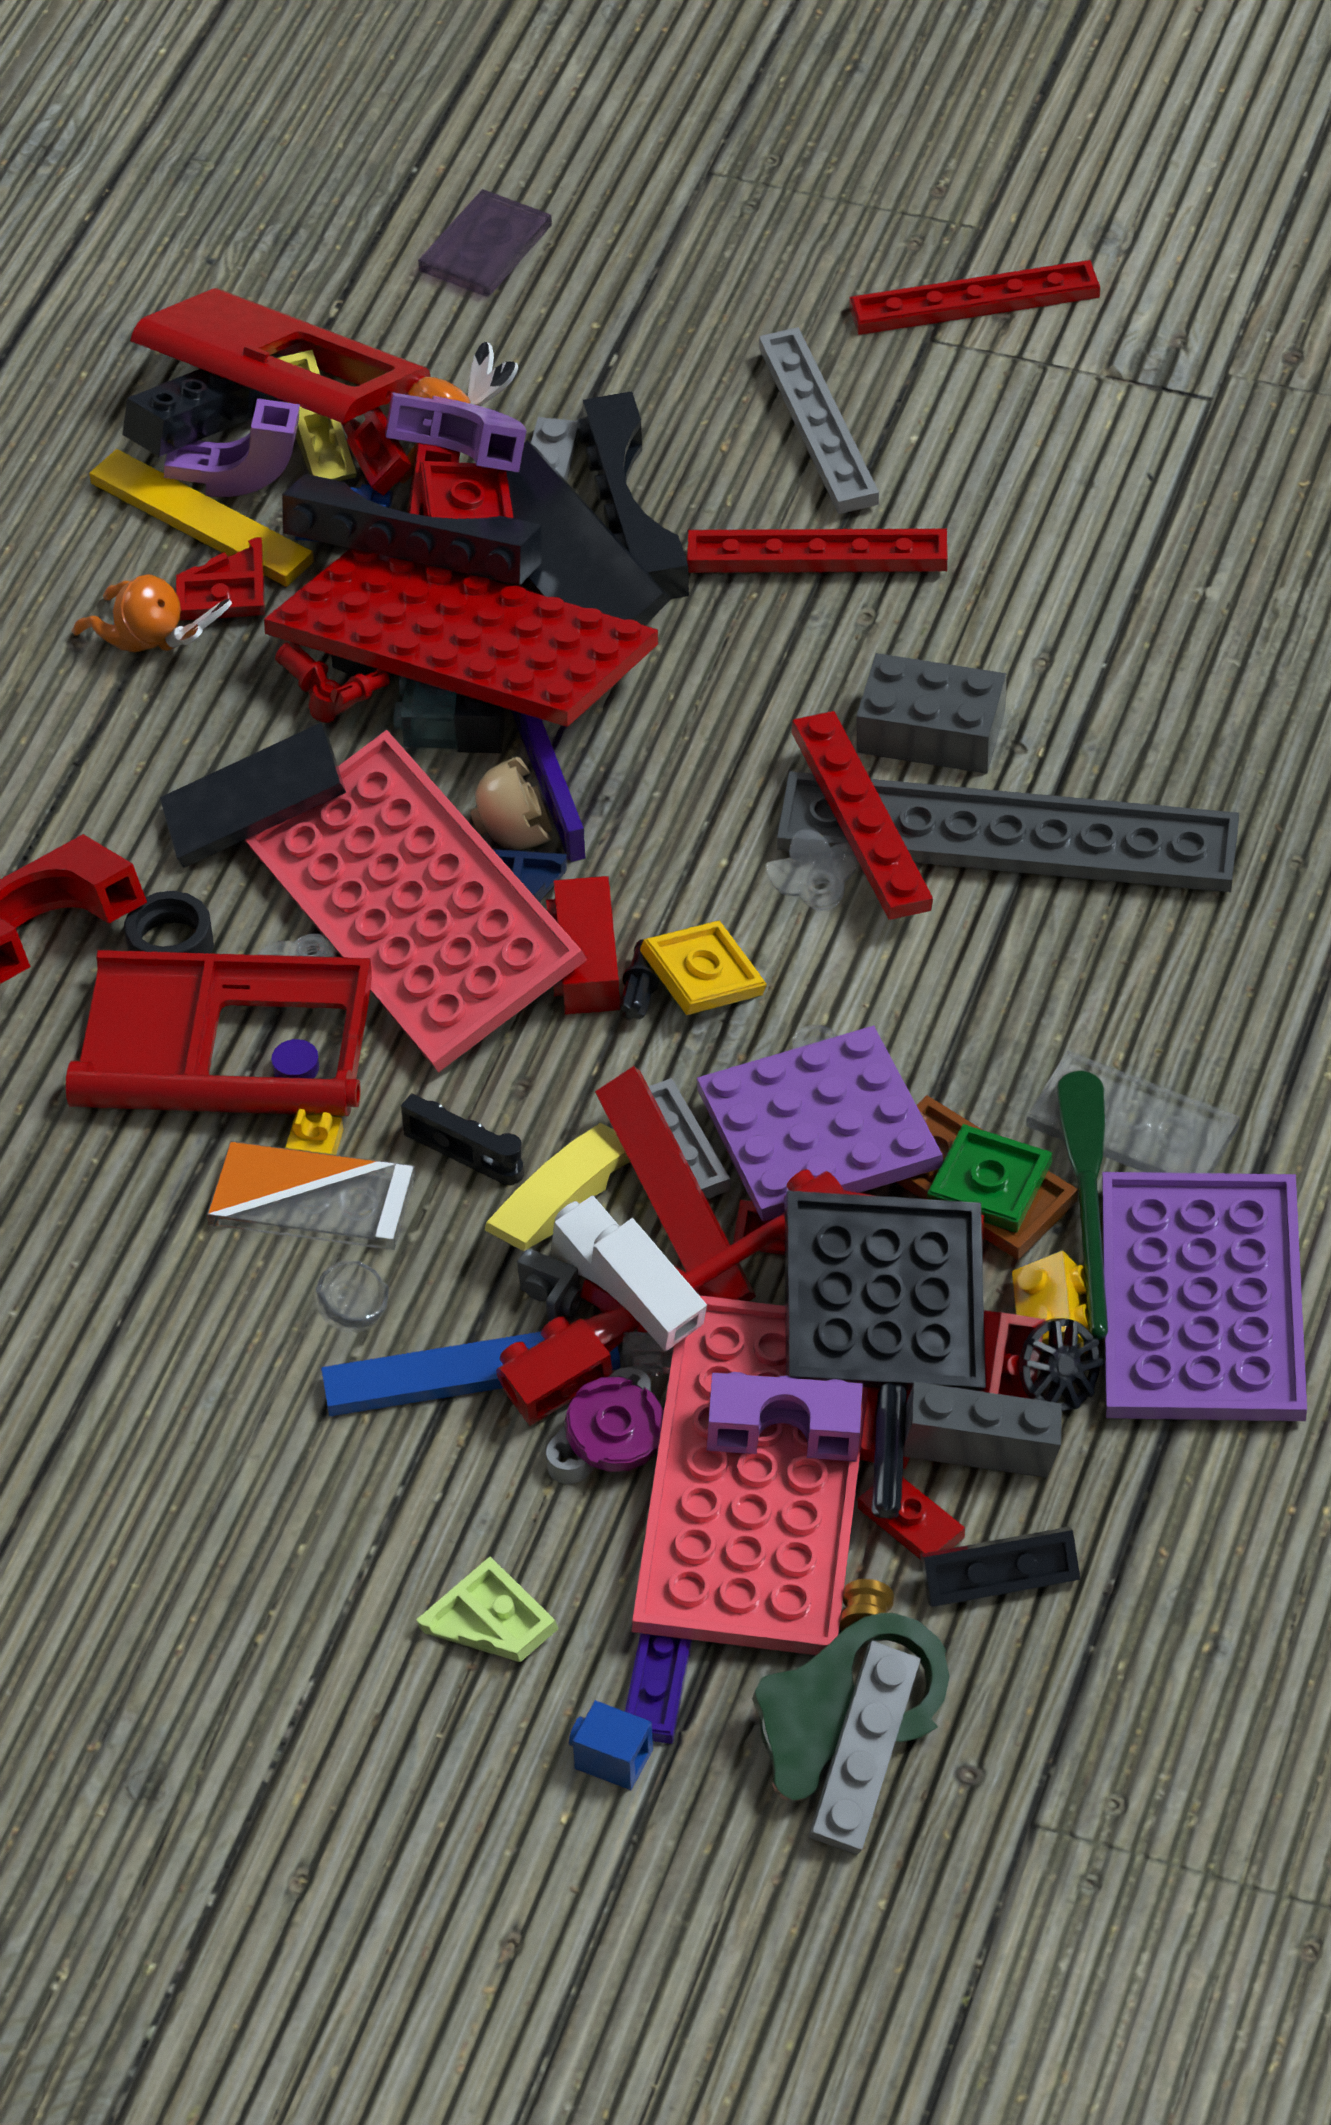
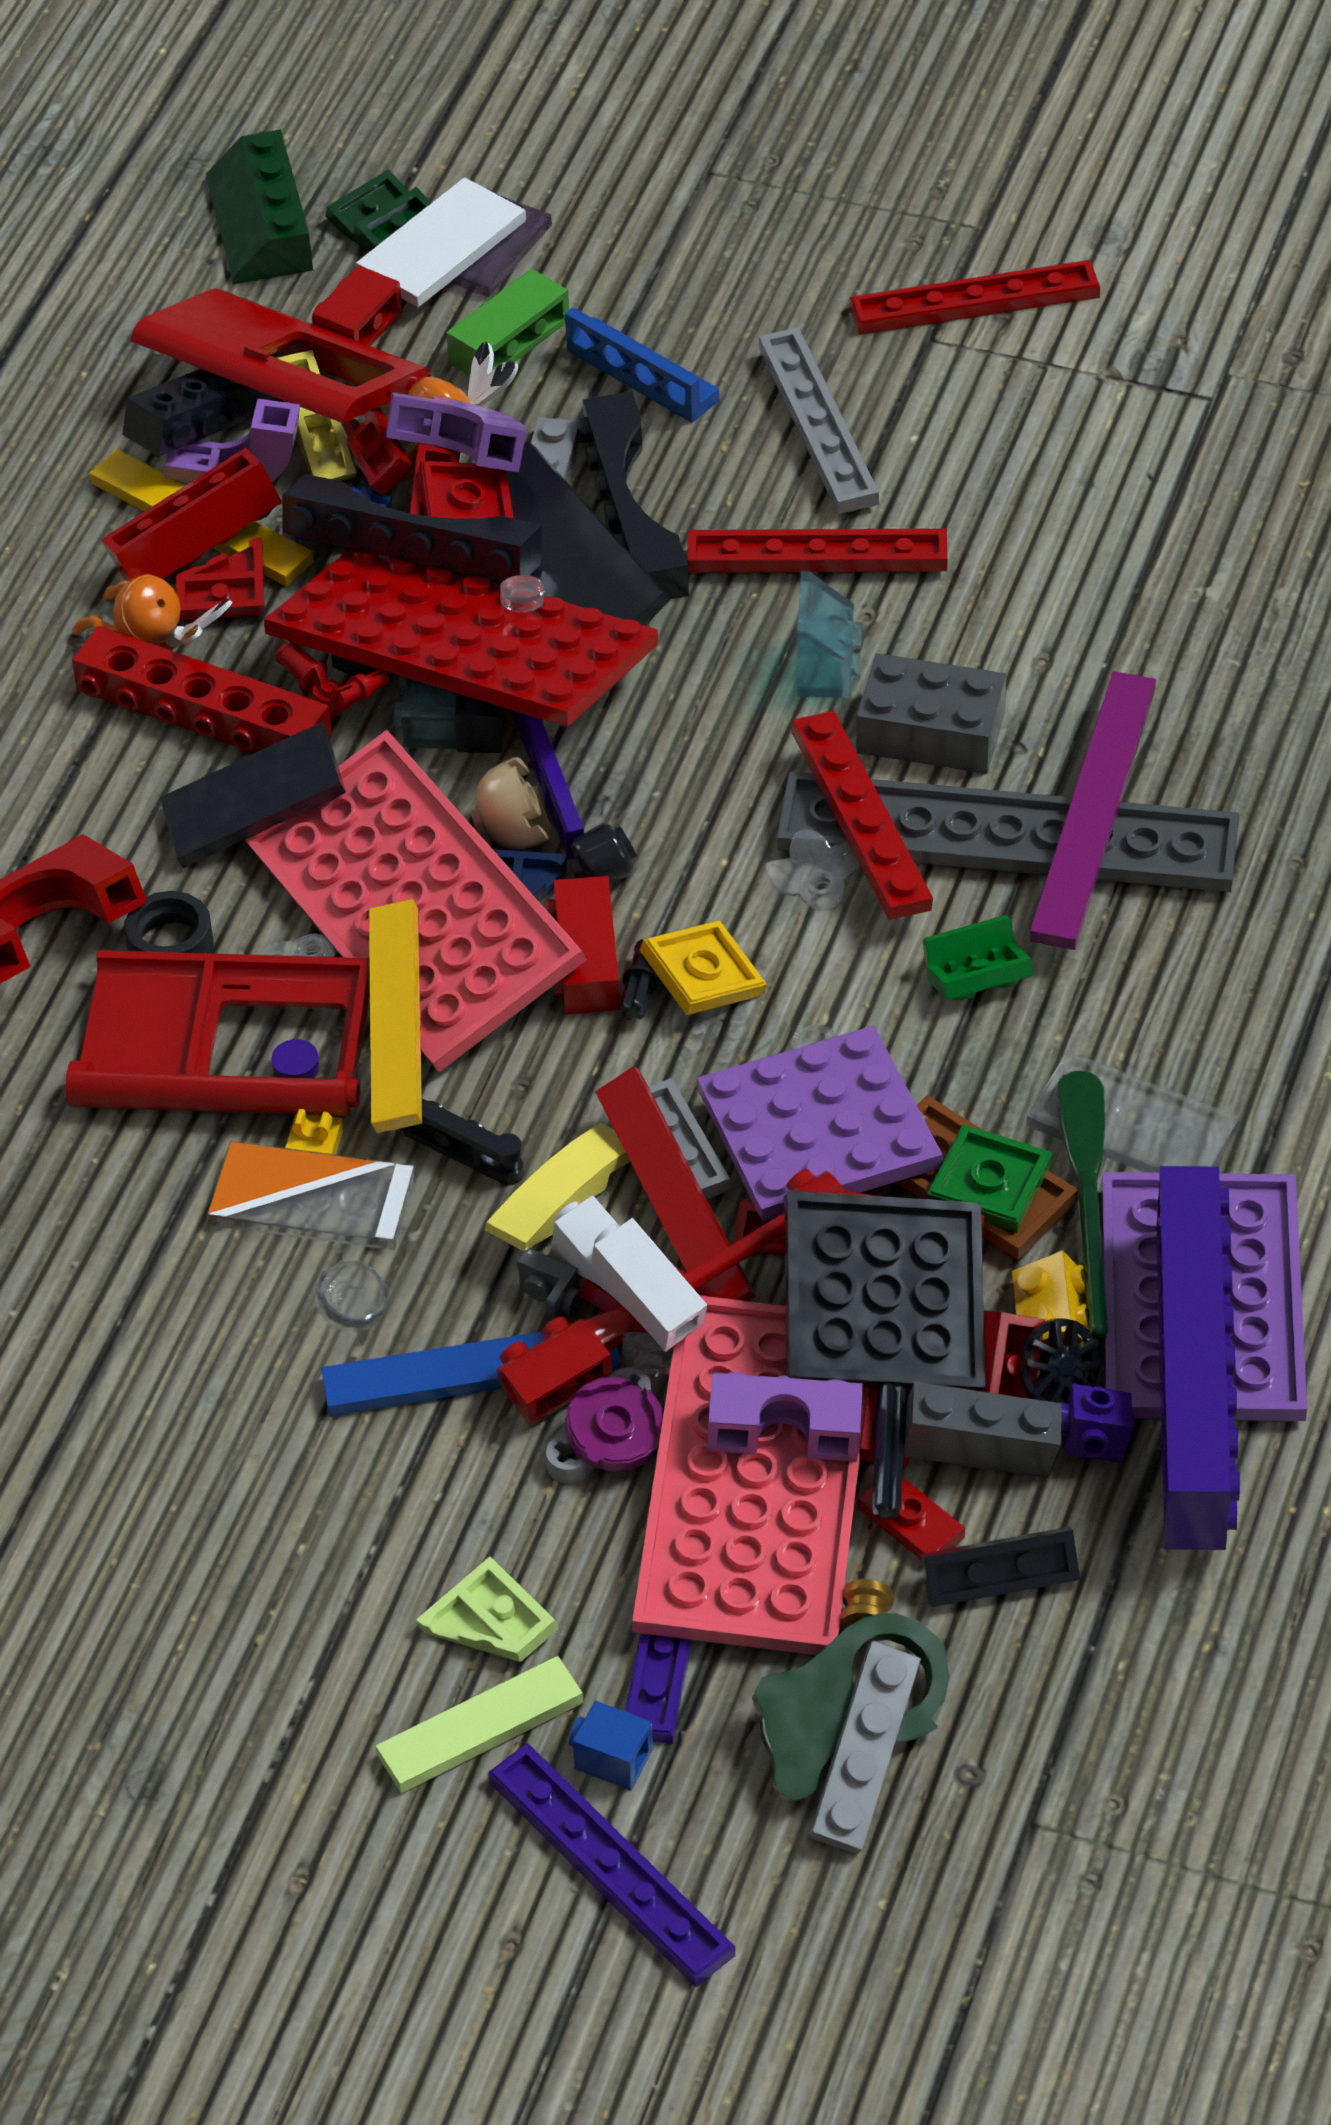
(192, 692): none -> red brick
(194, 519): none -> red brick
(259, 209): none -> dark green slope
(360, 306): none -> red brick
(376, 210): none -> dark green slope
(395, 1016): none -> yellow tile
(444, 240): none -> white tile
(479, 1724): none -> yellowish green tile
(510, 321): none -> bright green brick
(522, 593): none -> clear tile
(602, 853): none -> black head
(612, 1865): none -> dark purple tile
(638, 366): none -> blue fence
(826, 641): none -> clear light blue slope
(975, 958): none -> green bracket
(1093, 811): none -> magenta tile
(1097, 1423): none -> dark purple brick
(1196, 1359): none -> dark purple brick

